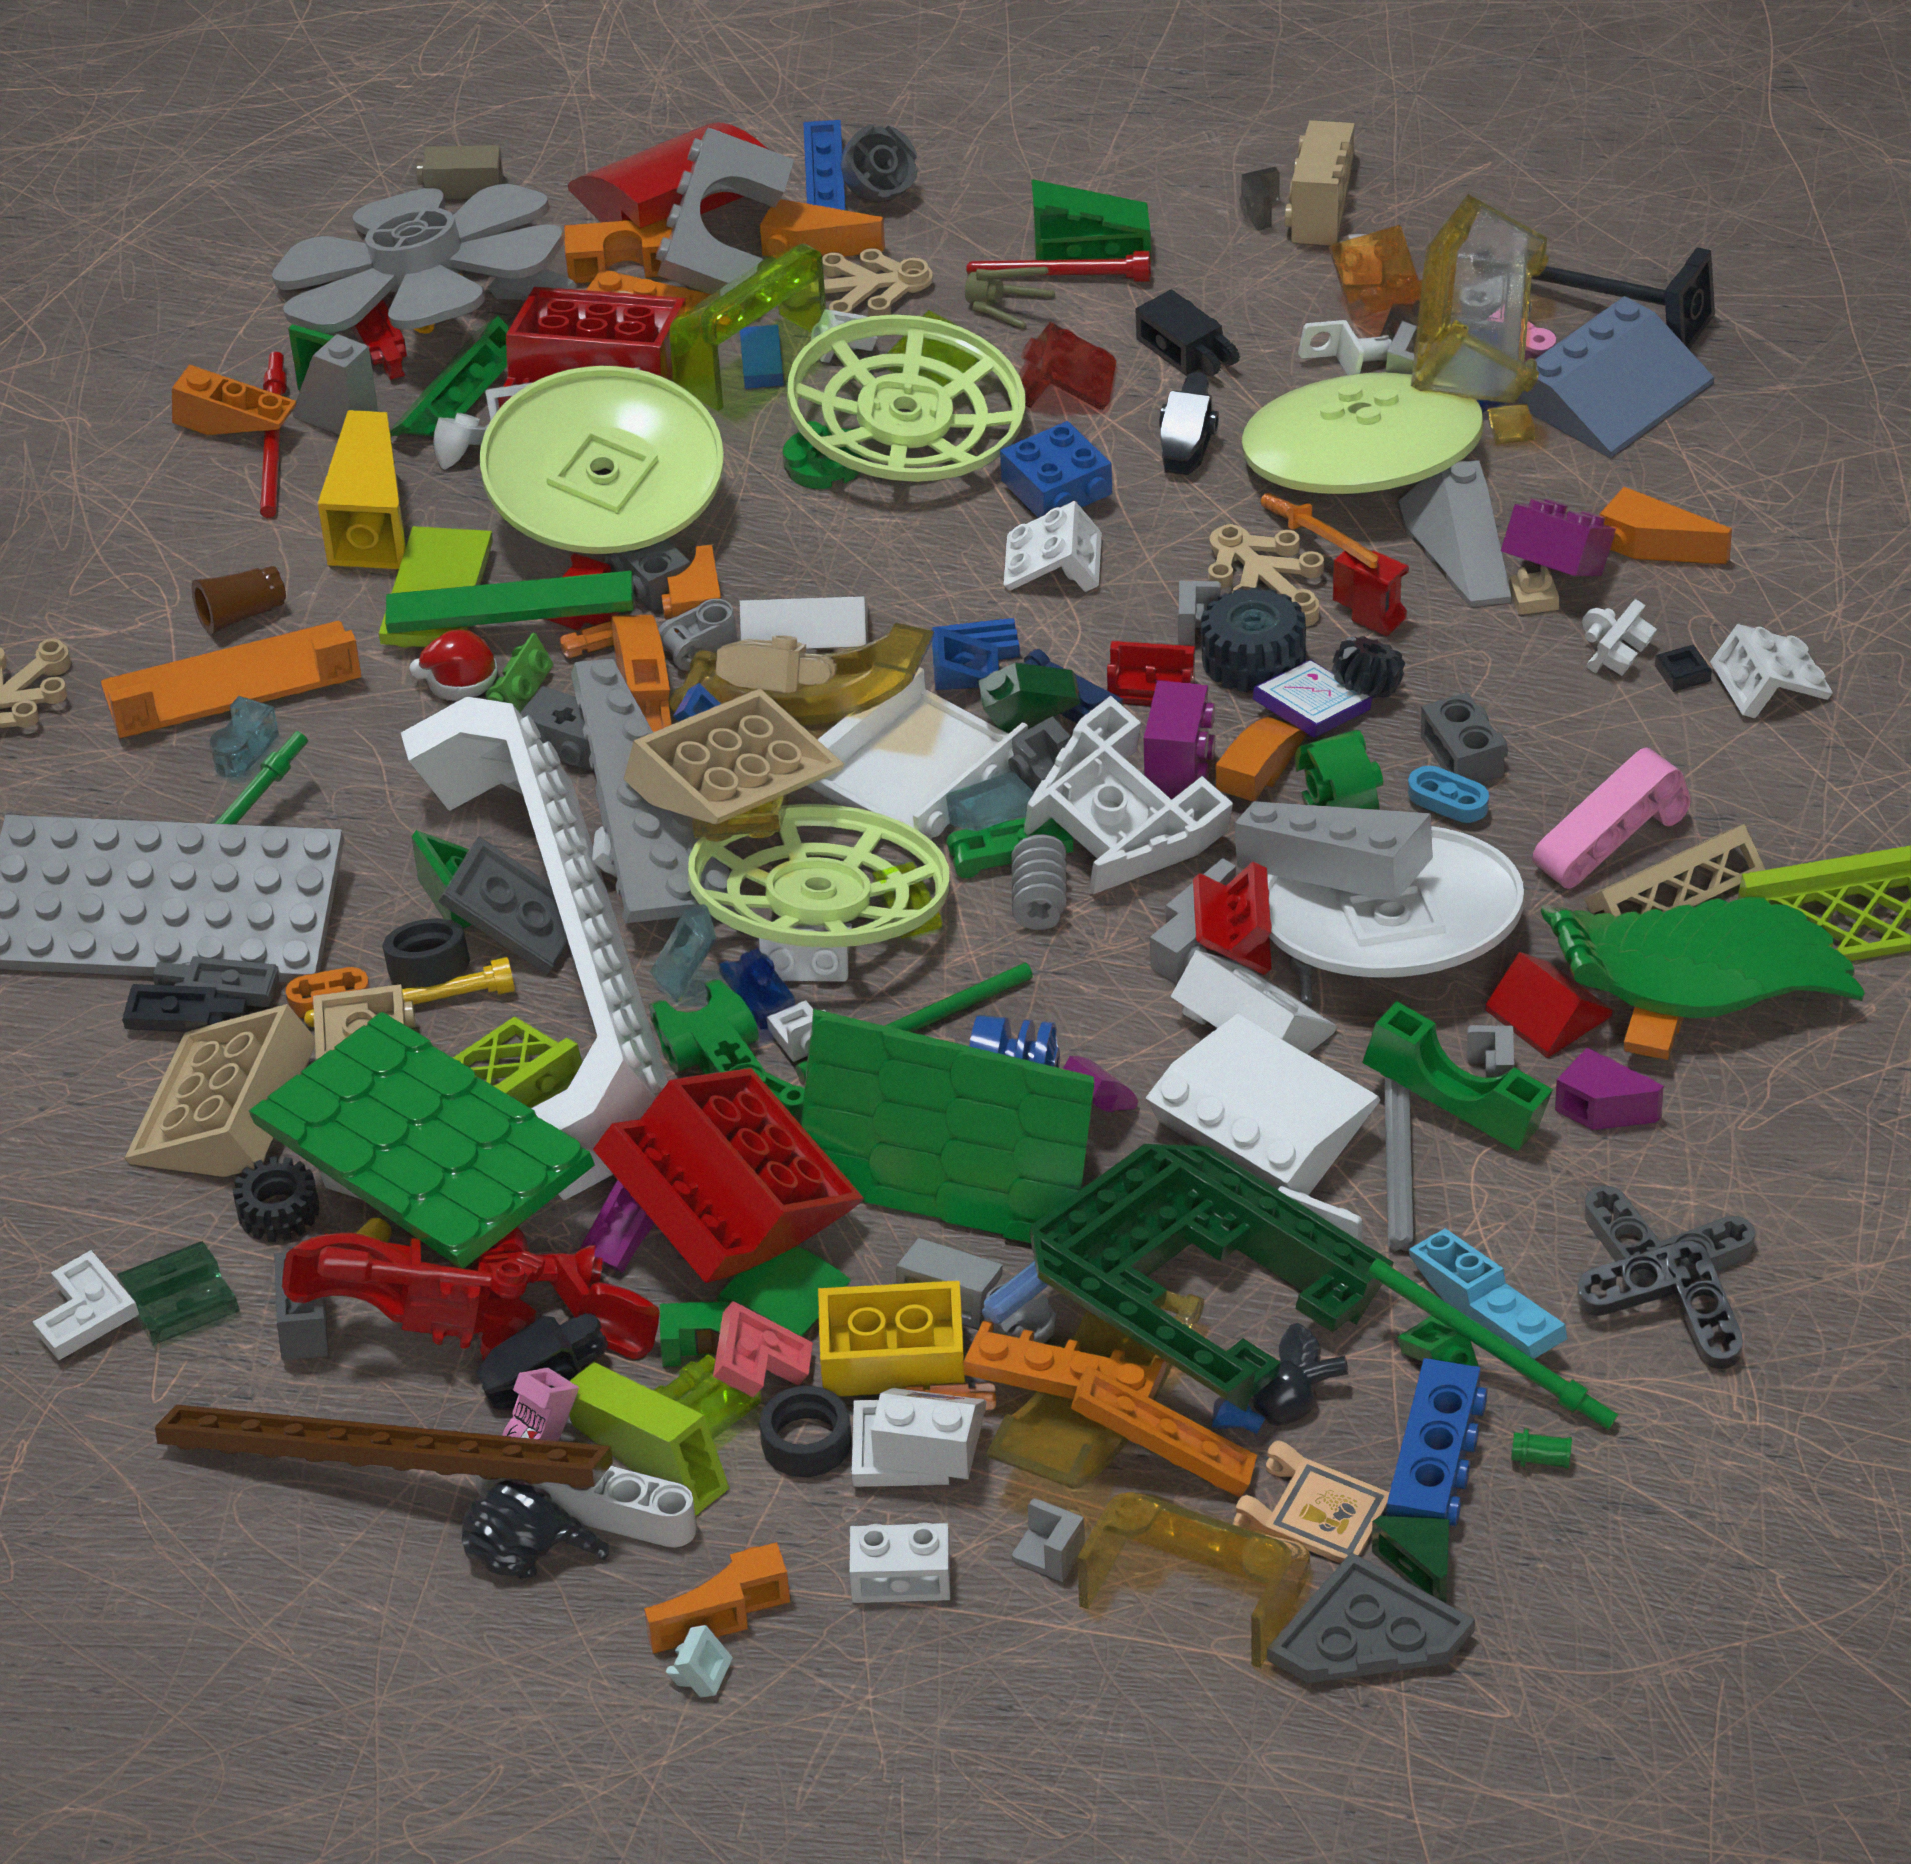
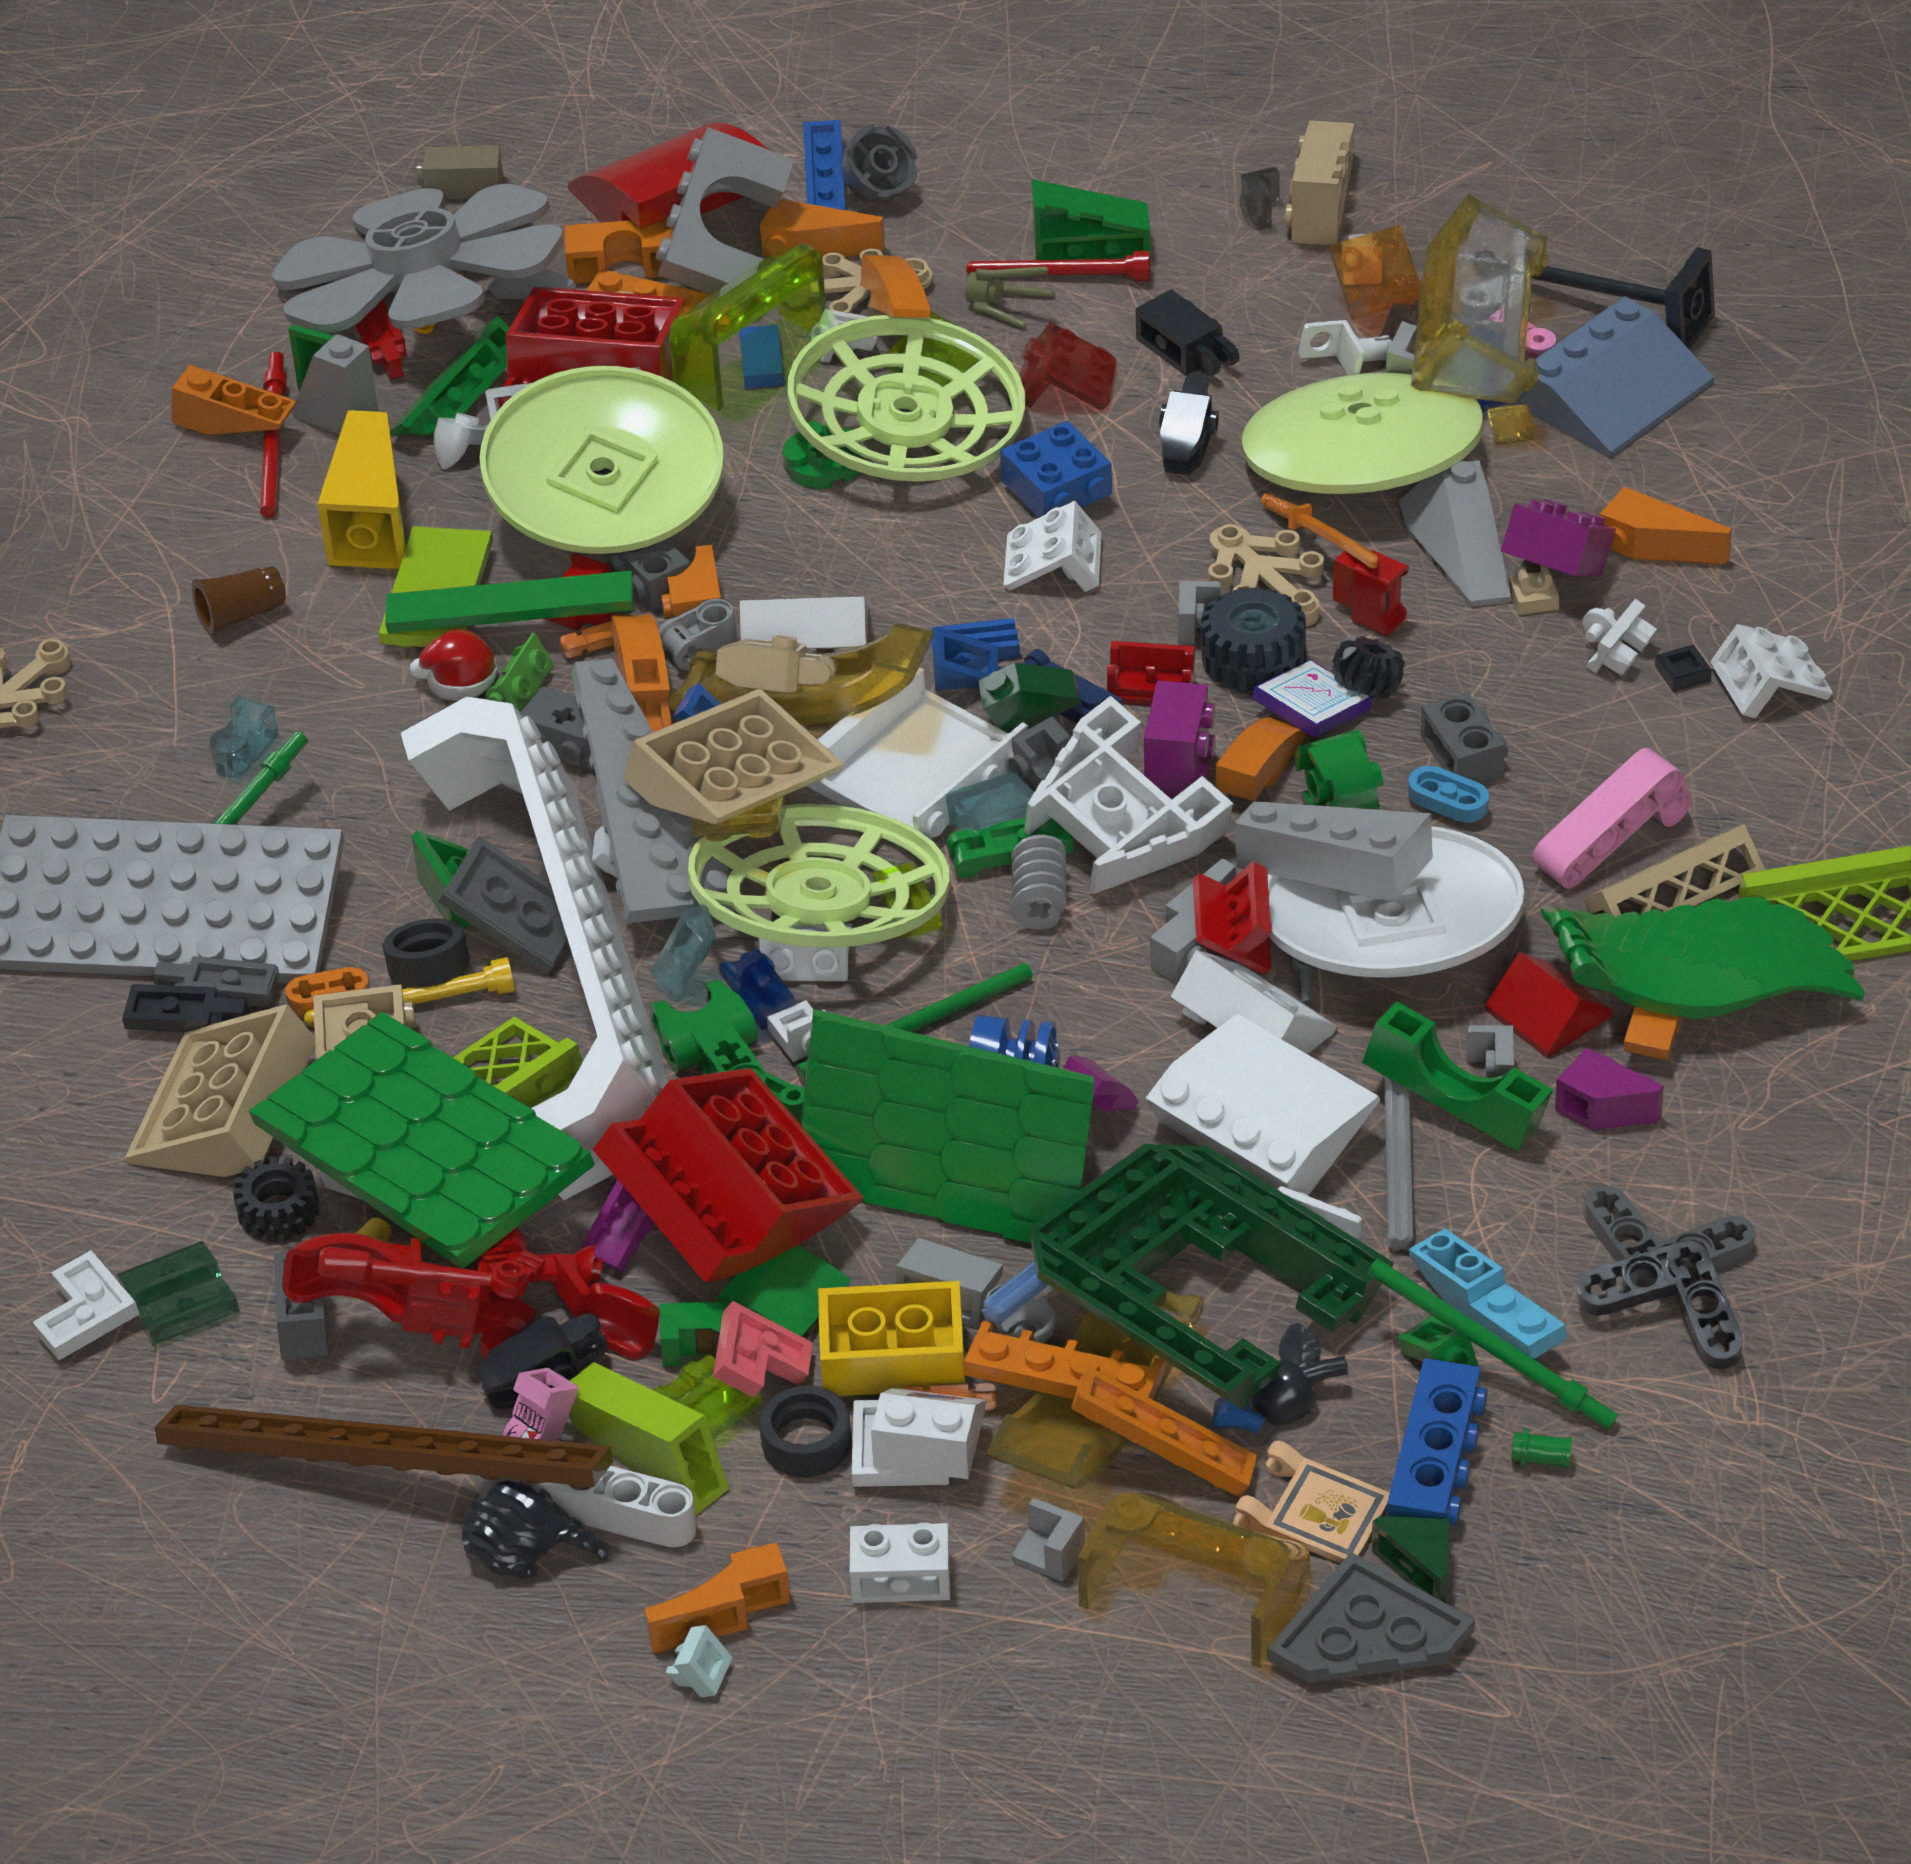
(213, 680): orange bracket -> none
(894, 286): none -> orange slope

